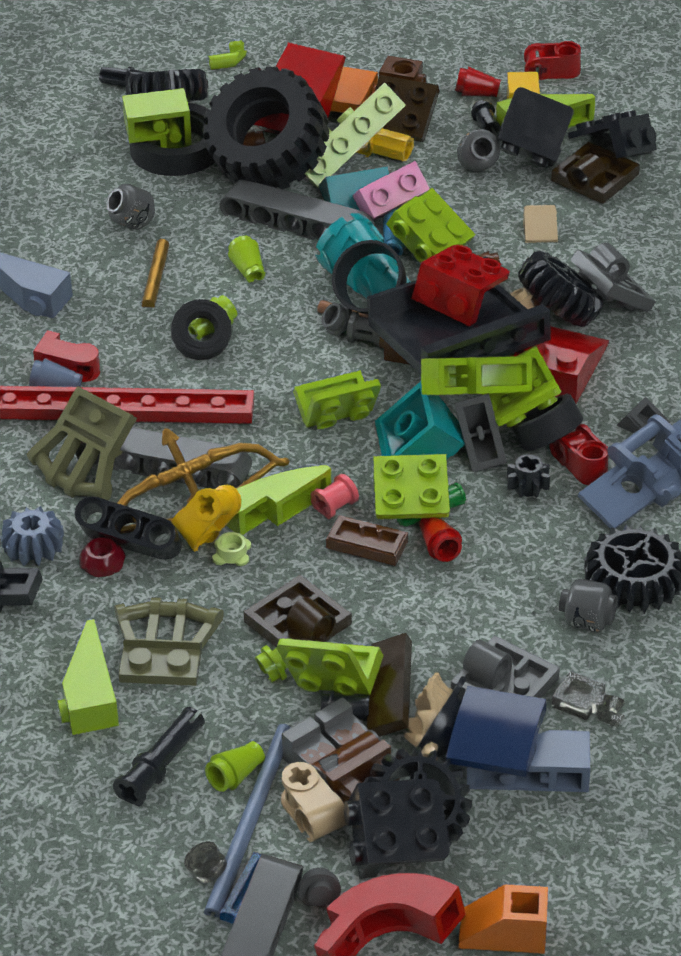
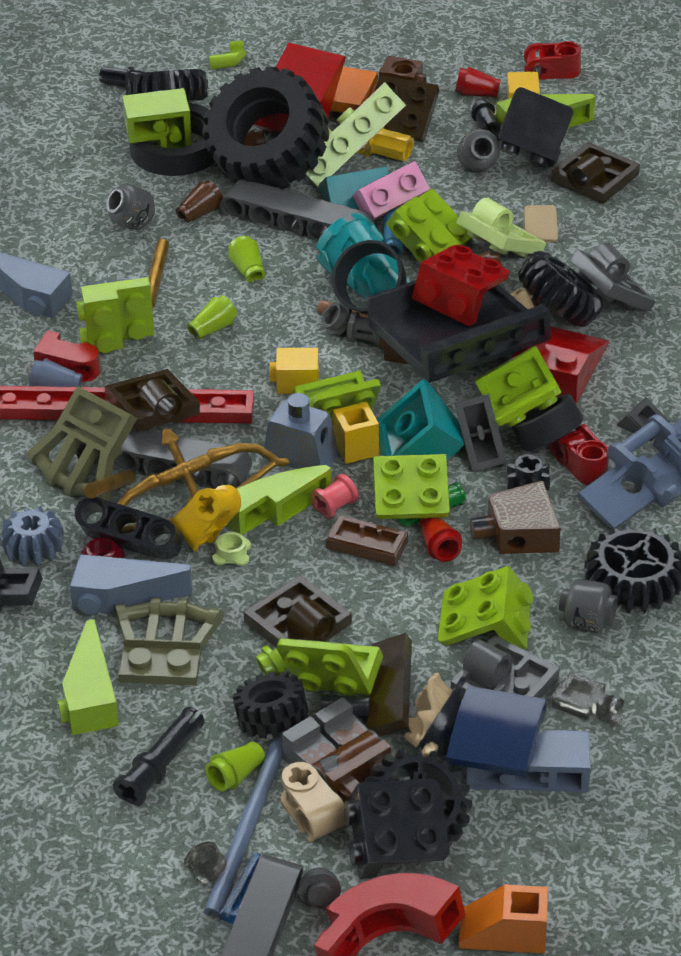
(109, 483): none -> pearl gold bar
(111, 581): none -> sand blue slope
(115, 313): none -> lime plate
(153, 399): none -> dark brown plate
(200, 201): none -> reddish brown cone
(201, 309): black tyre -> none
(270, 704): none -> black tyre
(294, 368): none -> yellow brick
(301, 434): none -> sand blue torso
(356, 432): none -> yellow brick
(476, 375): lime slope -> none
(486, 604): none -> lime bracket
(494, 224): none -> yellowish green plate
(520, 521): none -> reddish brown torso
(629, 132): black bracket -> none

